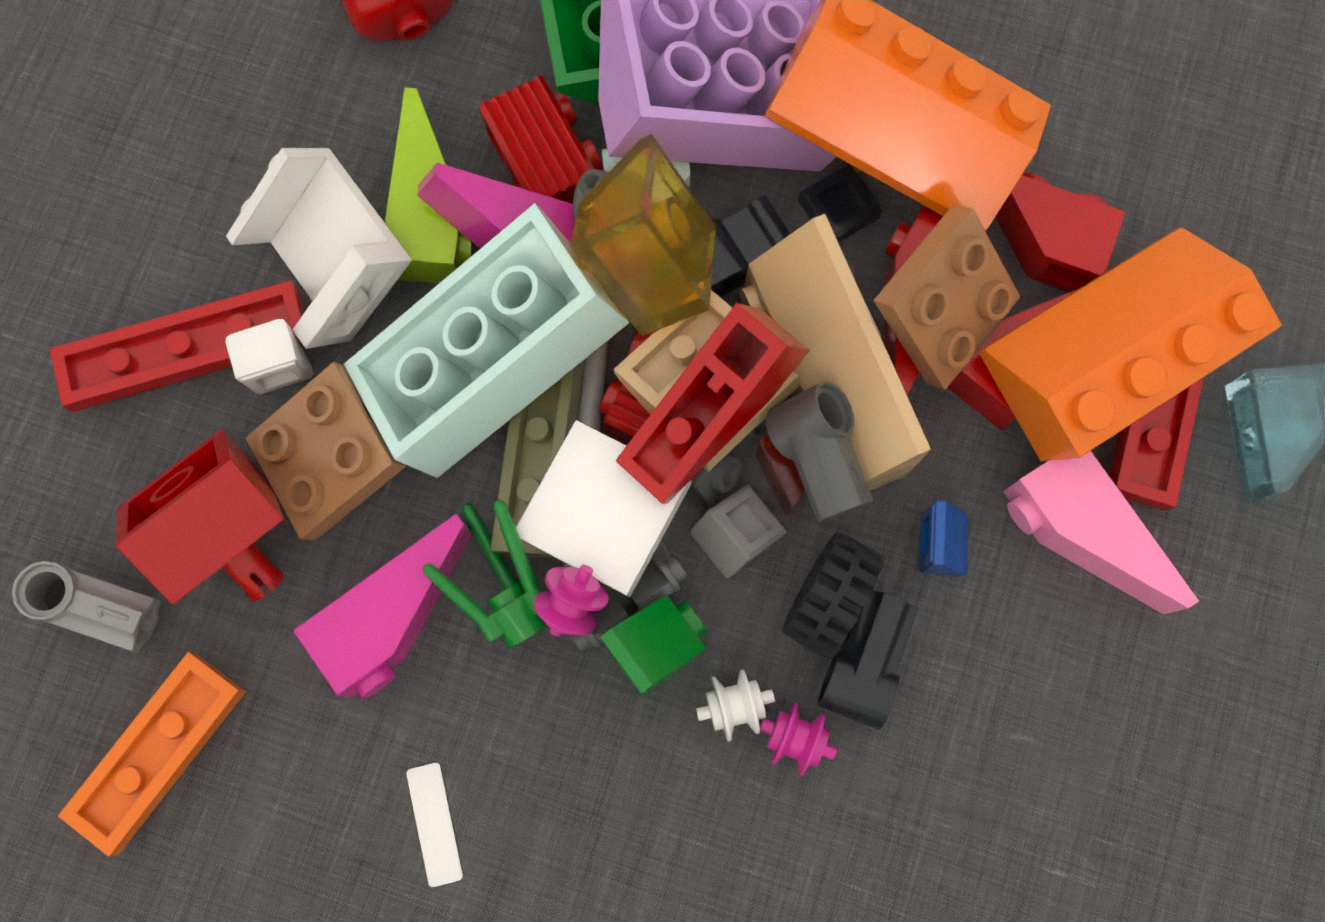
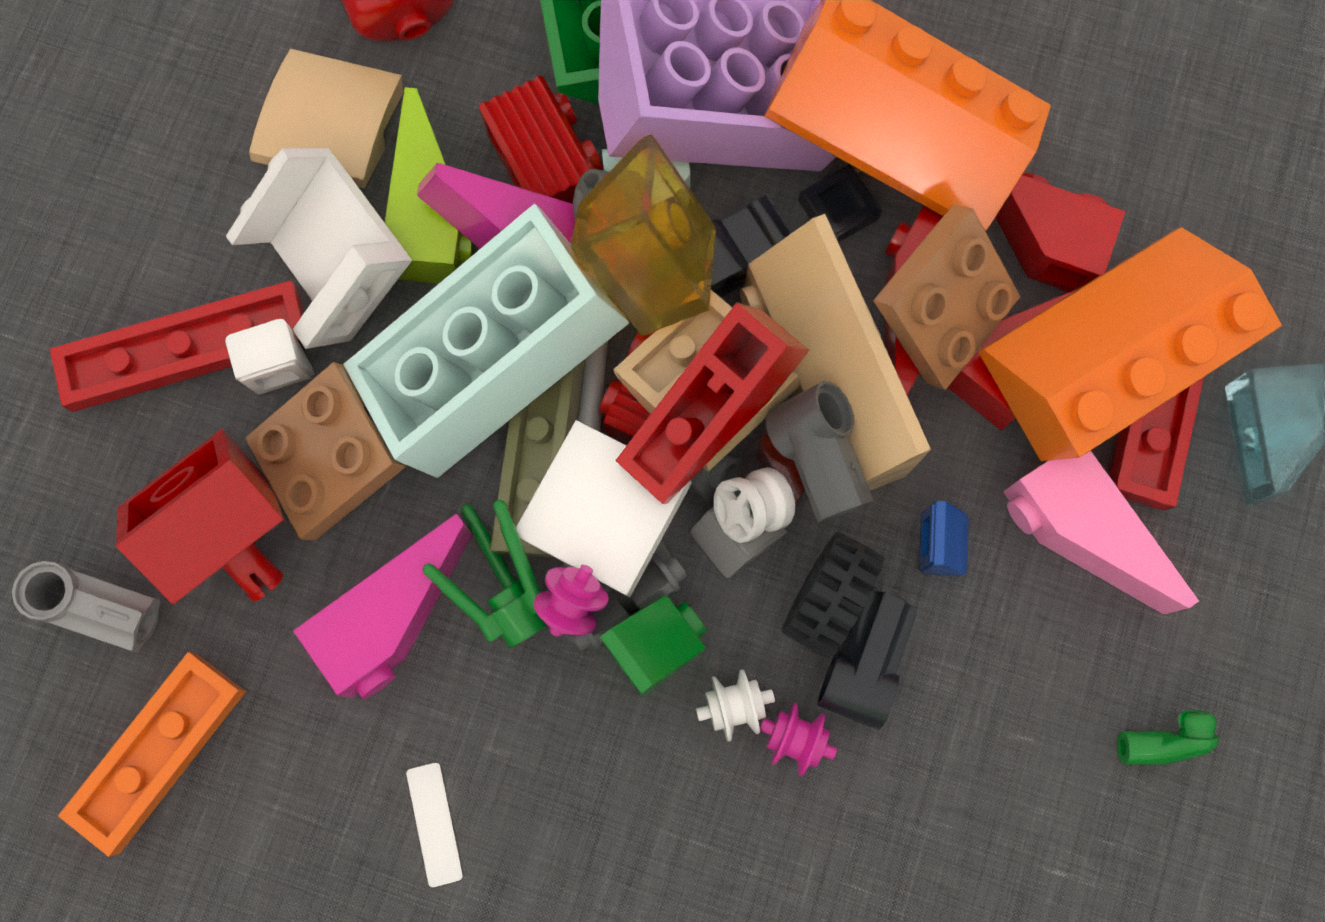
(328, 106): none -> tan slope
(754, 504): none -> white wheel
(1194, 739): none -> green arm

